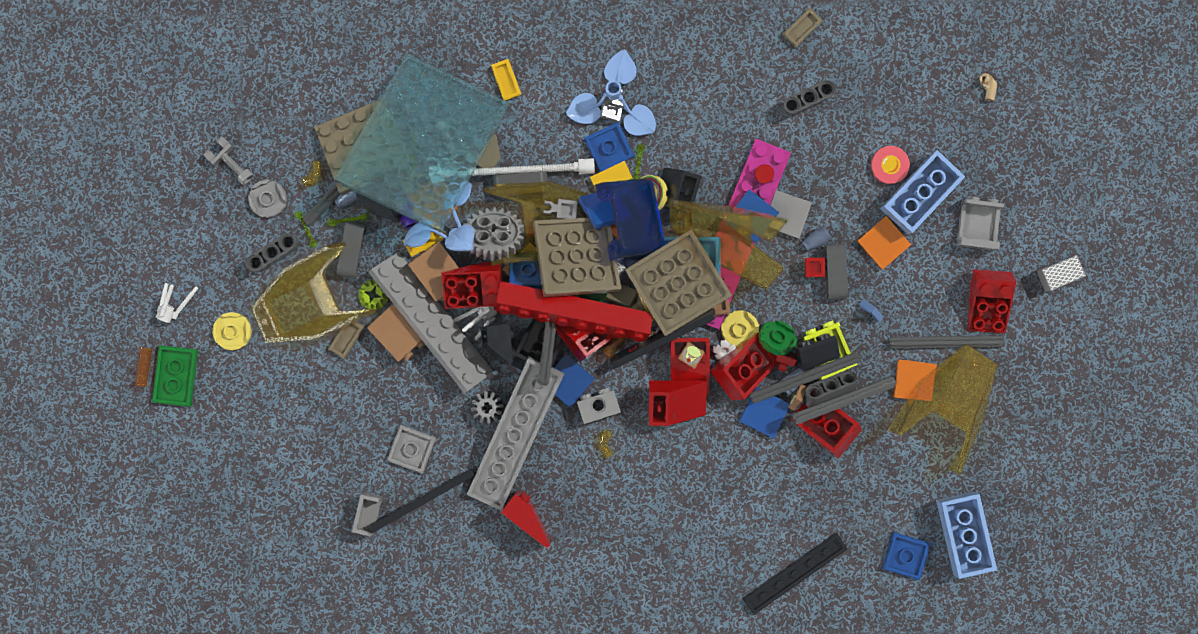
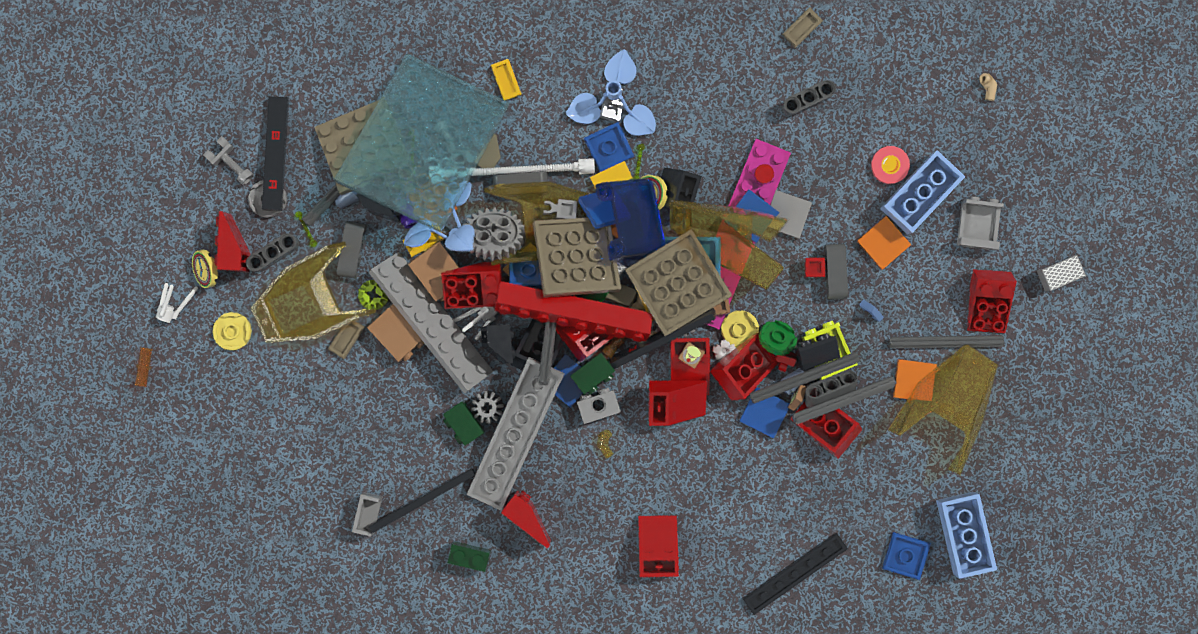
(175, 376): green tile -> none
(204, 269): none -> tile
(231, 246): none -> red slope
(275, 153): none -> black tile
(313, 177): clear yellow arm -> none
(331, 222): clear neon green hinge -> none
(411, 449): light grey tile -> none
(463, 423): none -> dark green brick
(469, 556): none -> dark green brick
(592, 374): none -> dark green brick
(658, 546): none -> red slope
(817, 238): sand blue cone -> none

